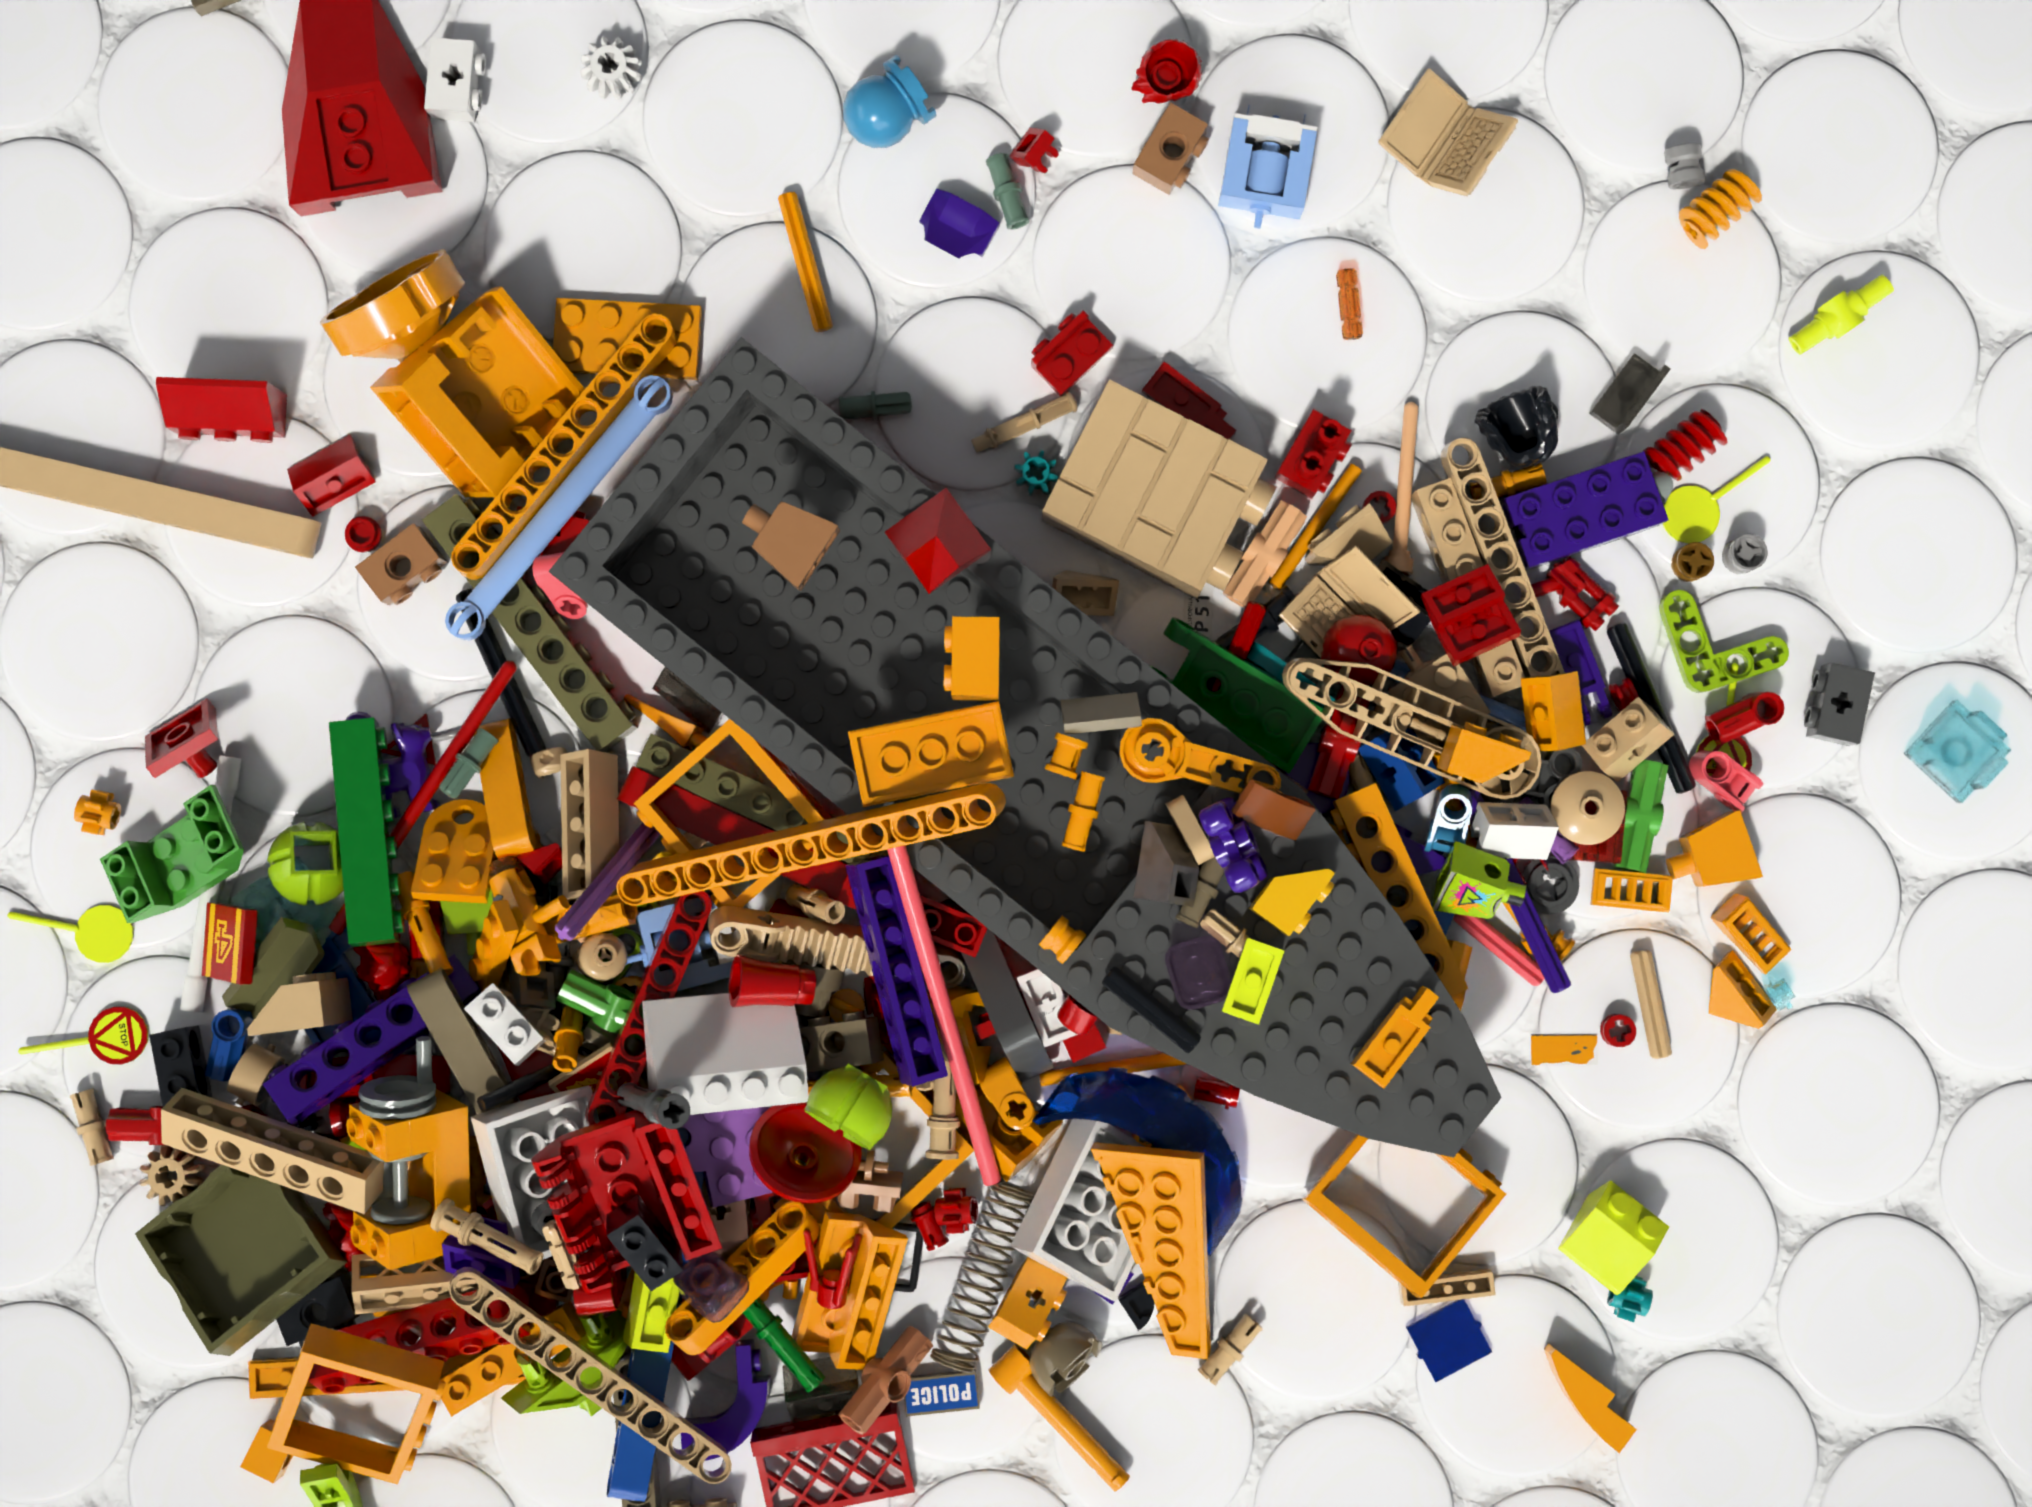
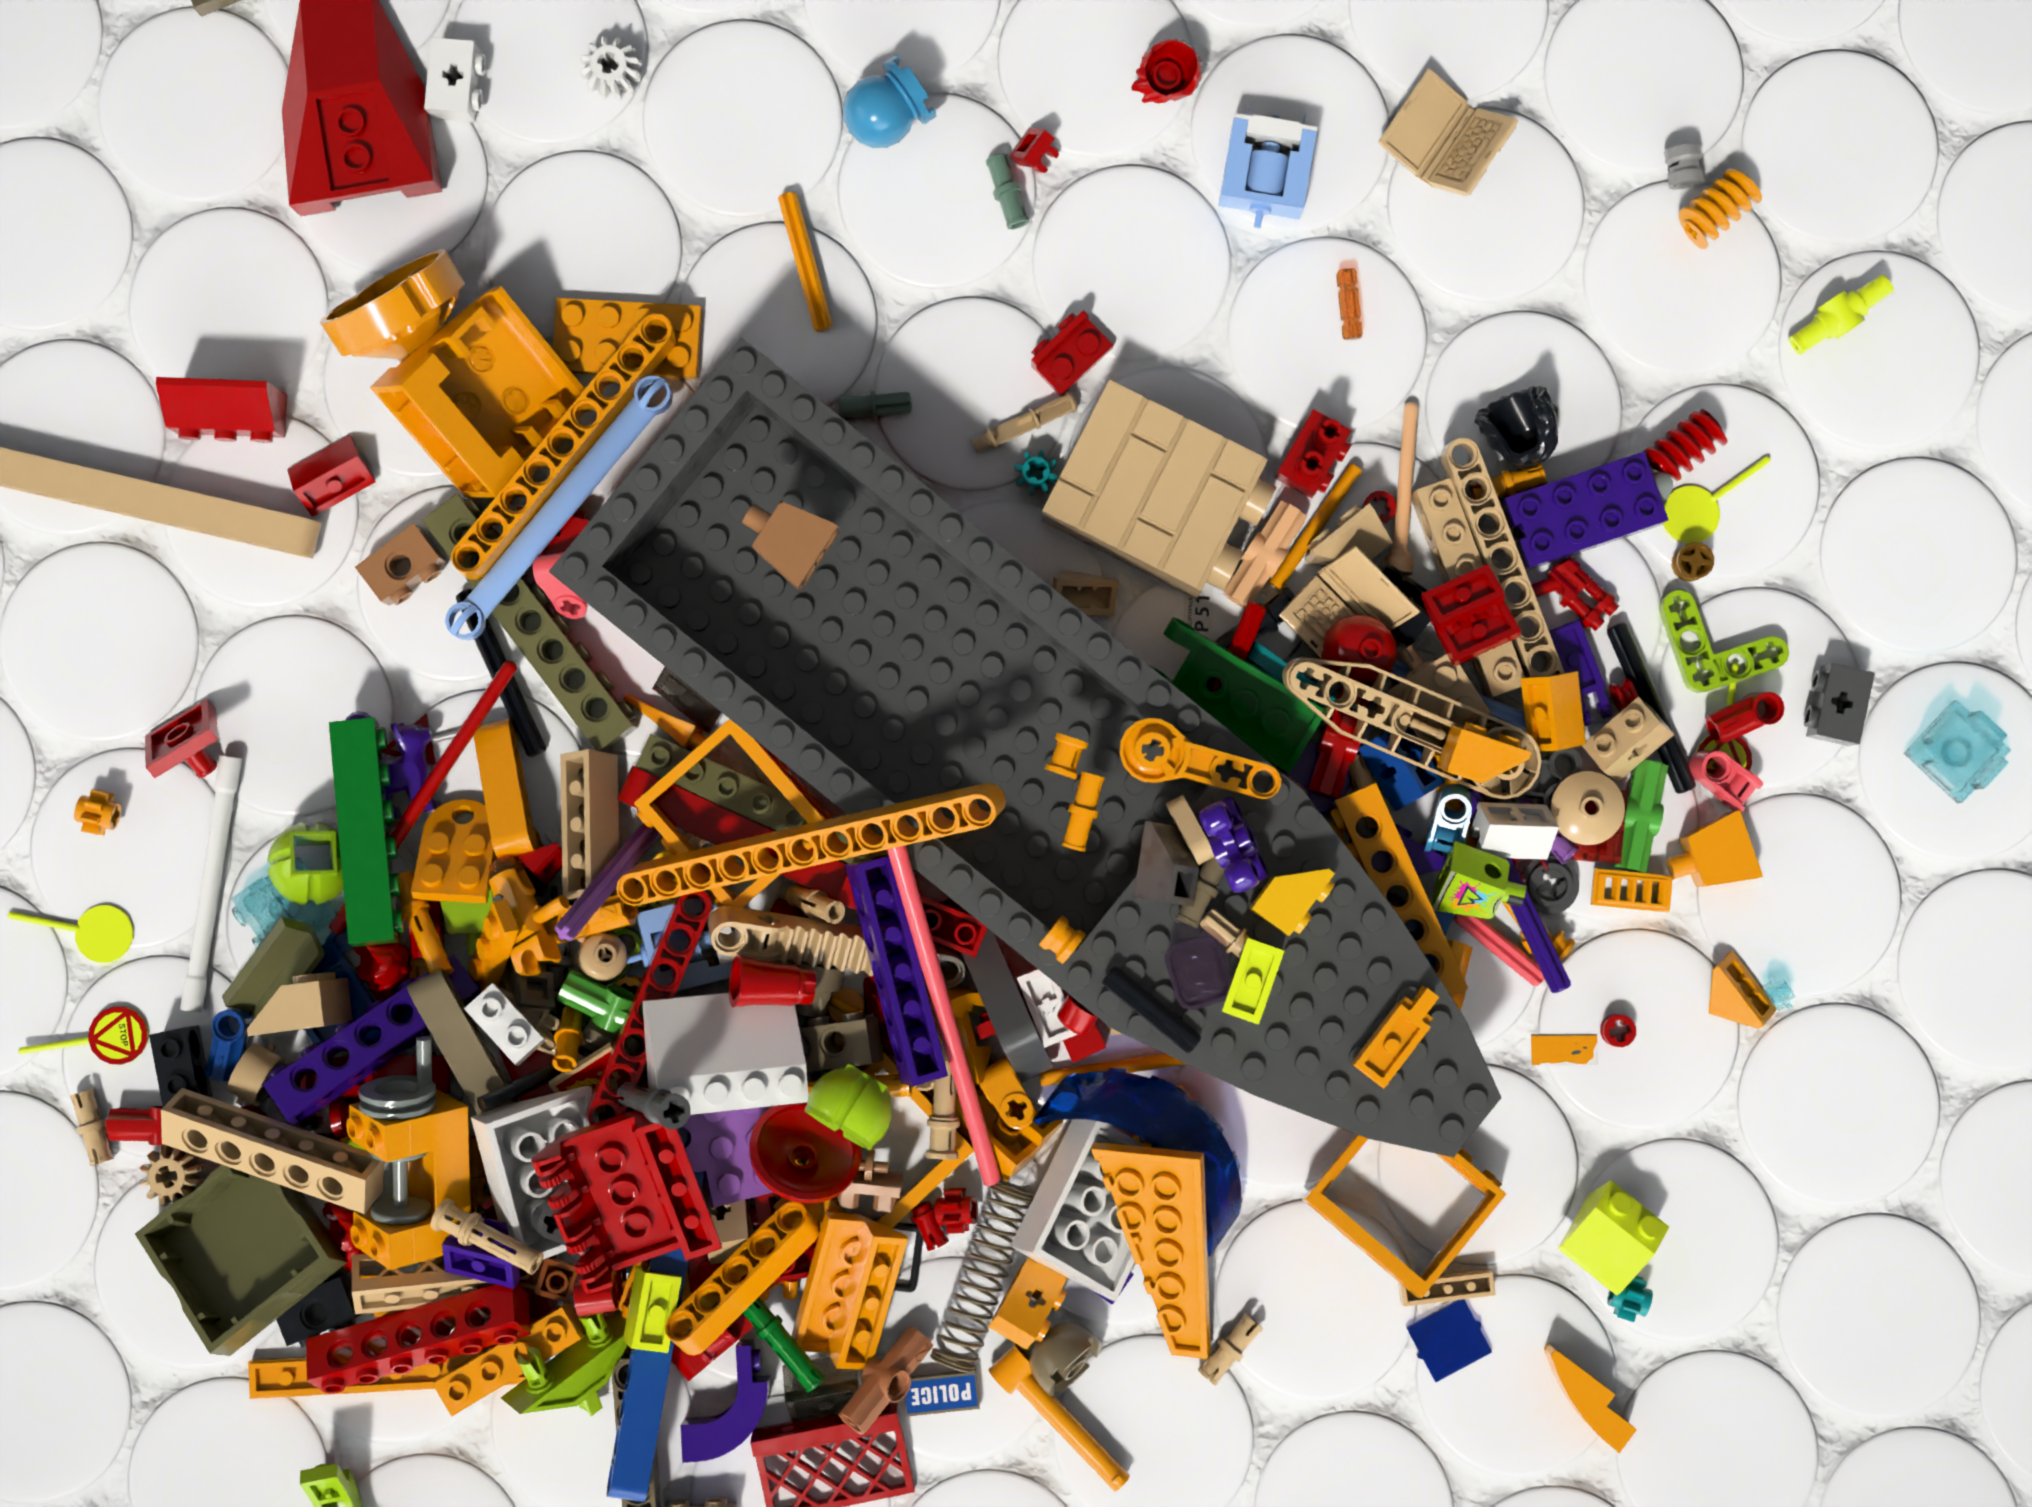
(176, 862): bright green slope -> none
(229, 943): red tile -> none
(263, 1461): light orange brick -> none
(363, 534): red plate -> none
(370, 1361): light orange window -> none
(468, 763): sand green axle -> none
(547, 761): tan piece -> none
(563, 1260): tan axle -> none
(599, 1392): tan beam -> none
(644, 1242): black brick -> none
(712, 1285): piece -> none
(833, 1284): red plant -> none
(930, 754): light orange tile -> none
(937, 541): red slope -> none
(957, 225): dark purple slope -> none
(974, 658): light orange brick -> none
(1101, 713): dark tan tile -> none
(1138, 1305): black tile -> none
(1174, 128): medium nougat brick -> none
(1185, 398): red hinge -> none
(1216, 1092): red pin -> none
(1273, 810): dark orange slope -> none
(1628, 393): clear smoke panel -> none
(1651, 1004): tan axle -> none
(1734, 916): light orange slope -> none
(1752, 551): light grey wheel -> none

